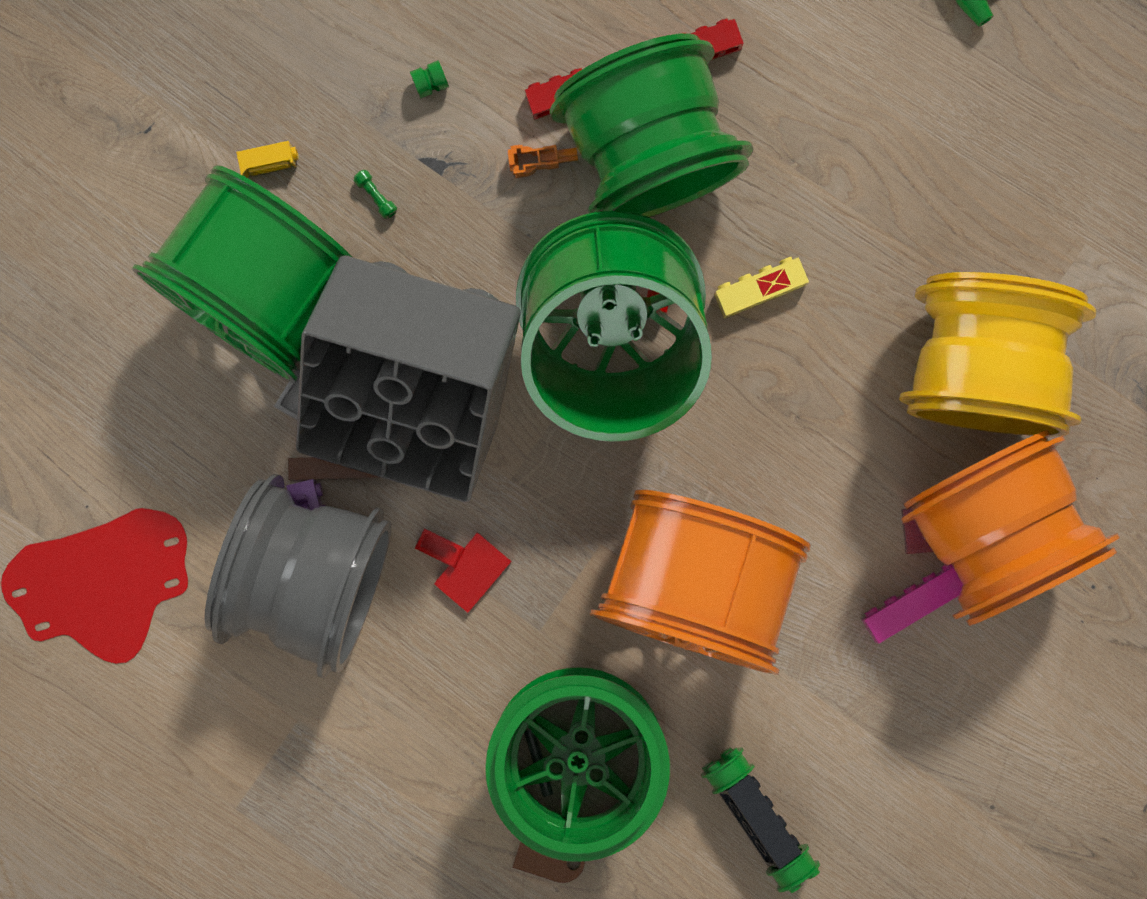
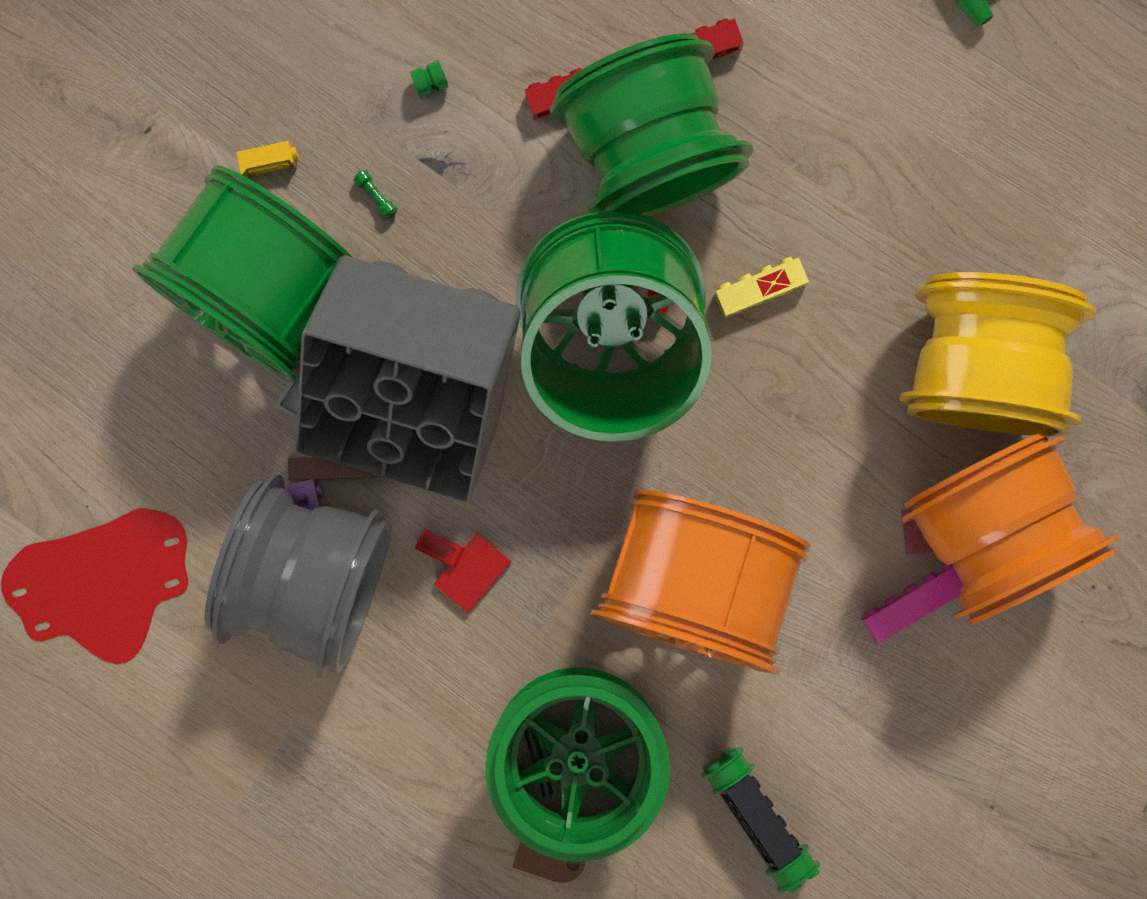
(547, 156): orange piece -> none

